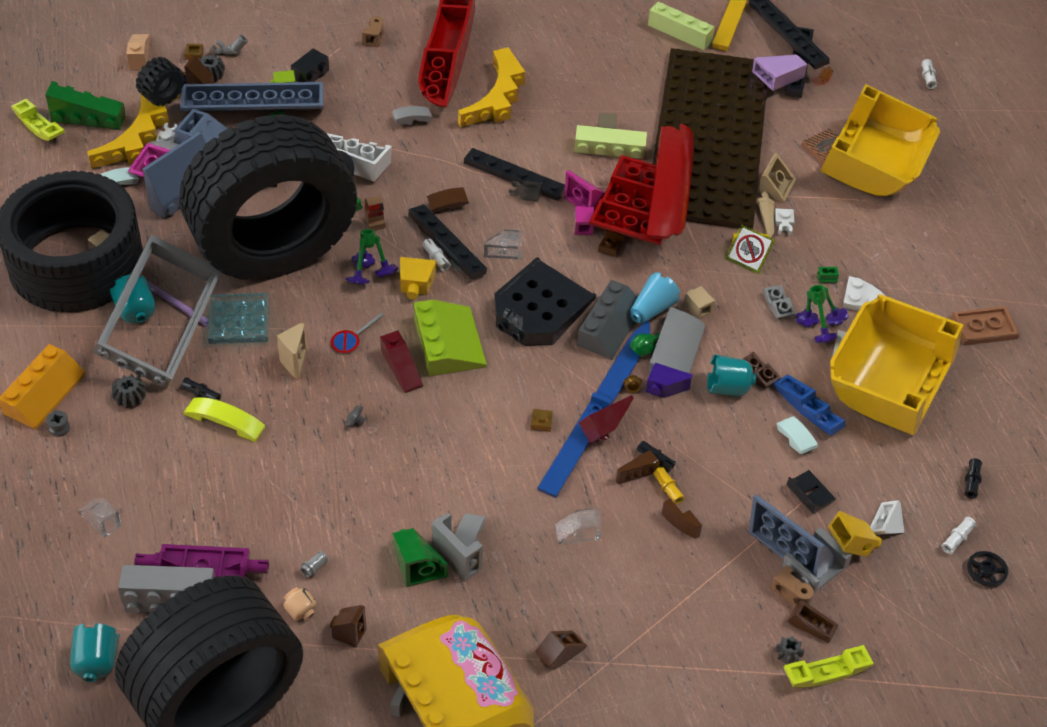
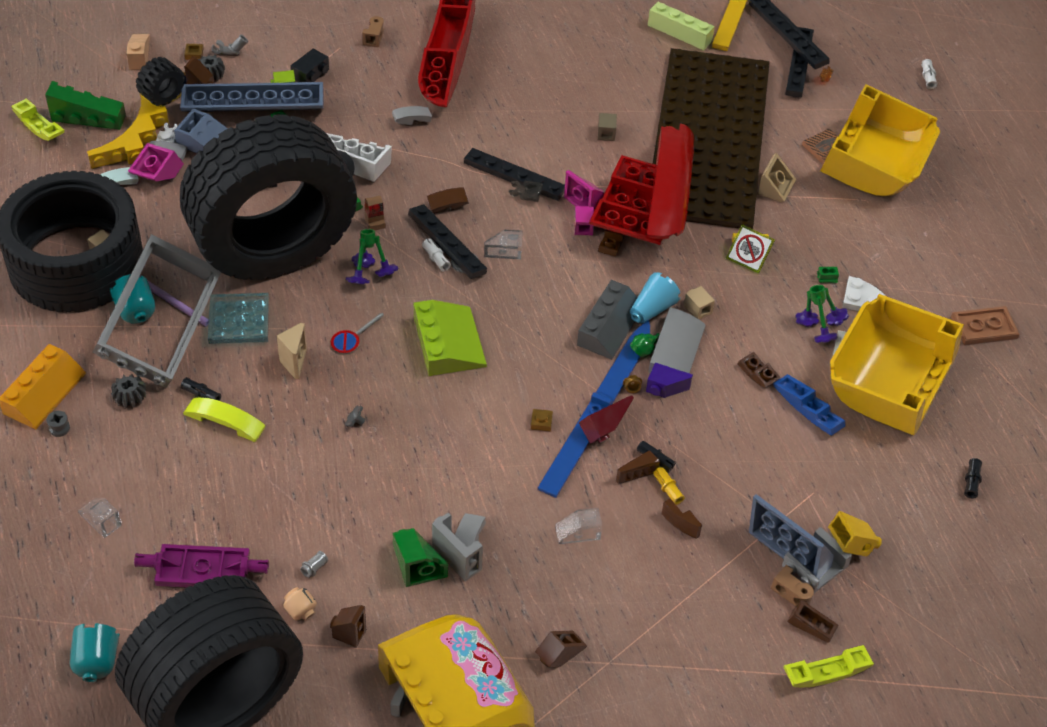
(149, 586): light grey brick -> none
(166, 173): sand blue slope -> none
(400, 361): dark red slope -> none
(416, 276): yellow torso -> none
(497, 102): yellow arch -> none
(539, 304): black hinge -> none
(610, 142): yellowish green brick -> none
(730, 376): teal cylinder -> none
(767, 211): tan bar -> none
(778, 303): light grey slope -> none
(779, 70): lavender slope -> none
(785, 220): white plate -> none
(789, 650): dark grey gear -> none
(798, 435): light aqua slope -> none
(806, 482): black piece -> none
(888, 519): white slope -> none
(958, 535): white pin -> none
(987, 569): black wheel -> none

